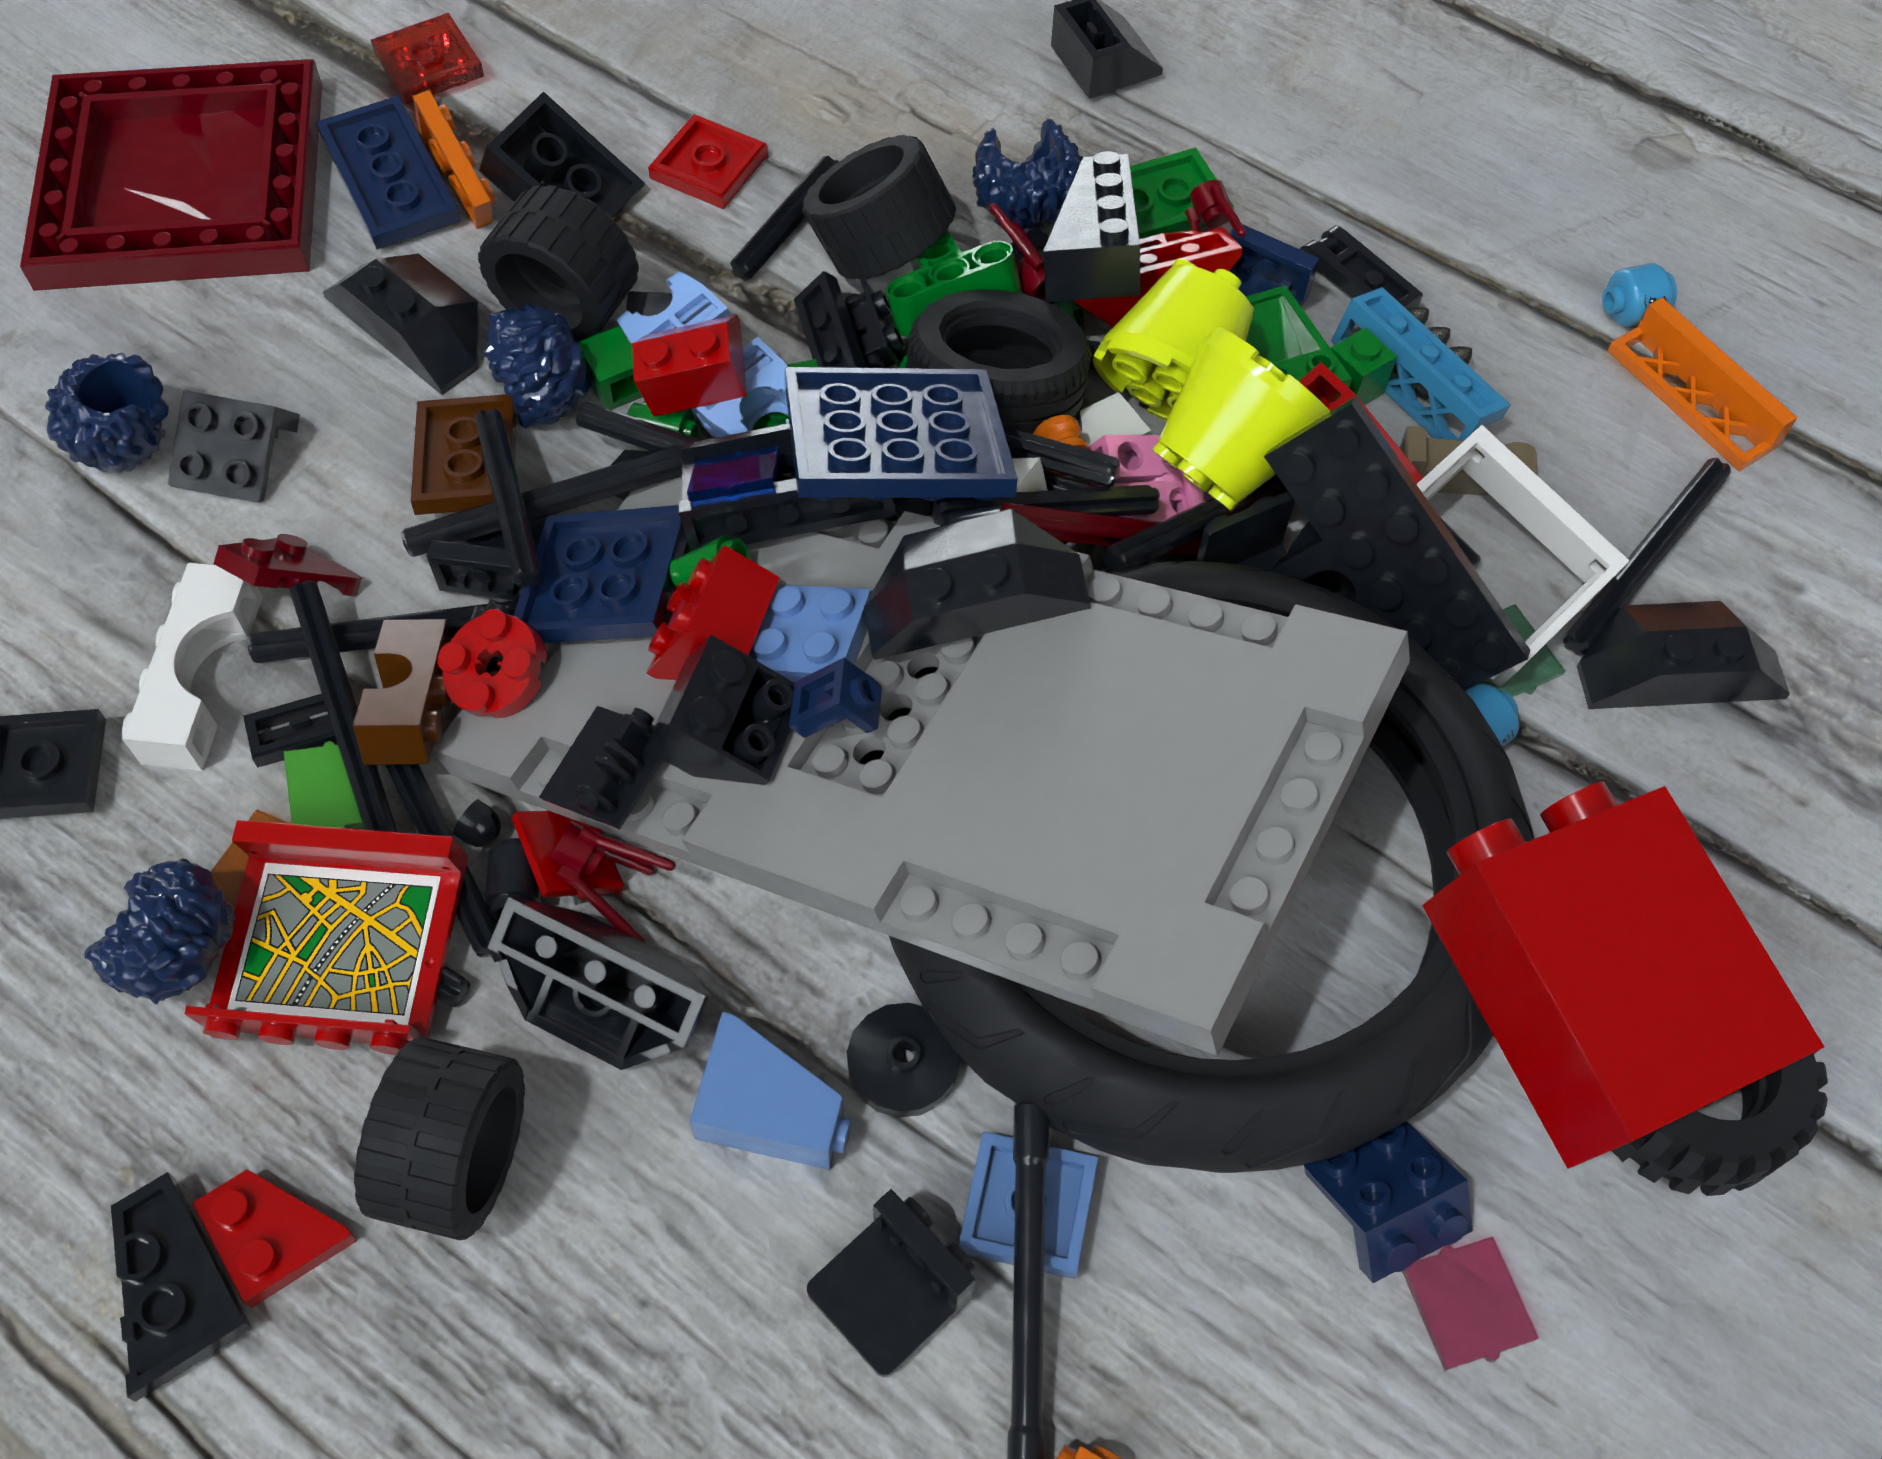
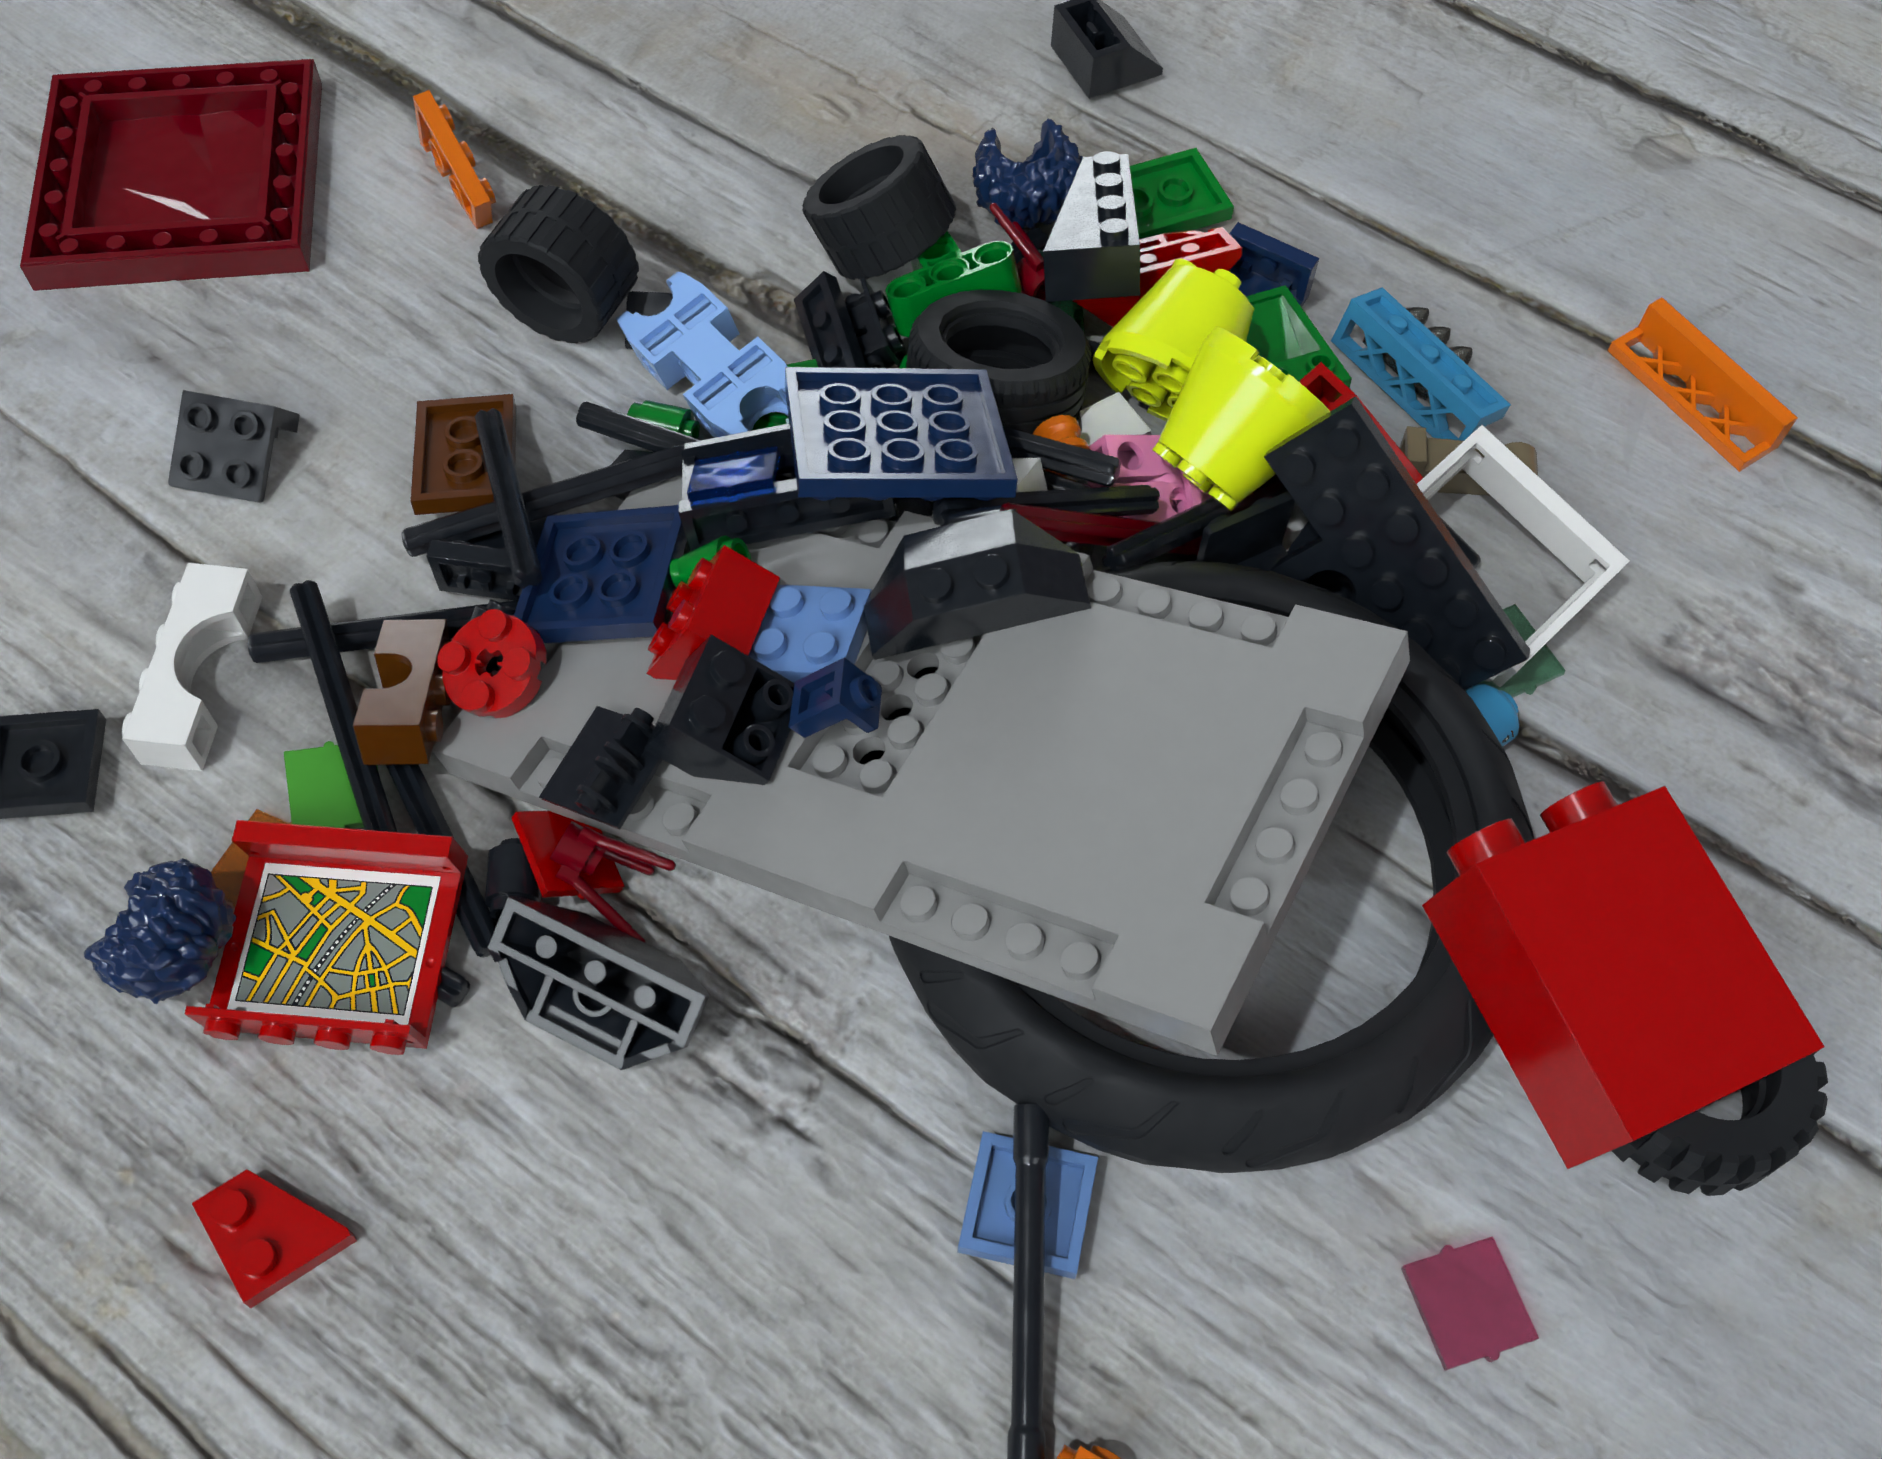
(107, 412): dark blue hair -> none
(171, 1287): black wing -> none
(283, 563): dark red wing -> none
(300, 734): black tile -> none
(388, 172): dark blue plate -> none
(414, 316): black wedge -> none
(427, 57): clear red plate -> none
(439, 1138): black tyre -> none
(478, 825): black hinge -> none
(537, 363): dark blue hair -> none
(555, 150): black slope -> none
(611, 367): green brick -> none
(690, 366): red slope -> none
(708, 161): red tile -> none
(766, 1101): medium blue slope -> none
(778, 226): black axle -> none
(893, 1285): black bracket -> none
(895, 1086): black plate -> none
(1212, 208): dark red plant -> none
(1357, 268): black plate -> none
(1367, 363): green brick -> none
(1396, 1198): dark blue bracket -> none
(1635, 288): dark azure head -> none
(1647, 556): black axle -> none
(1679, 658): black wedge -> none

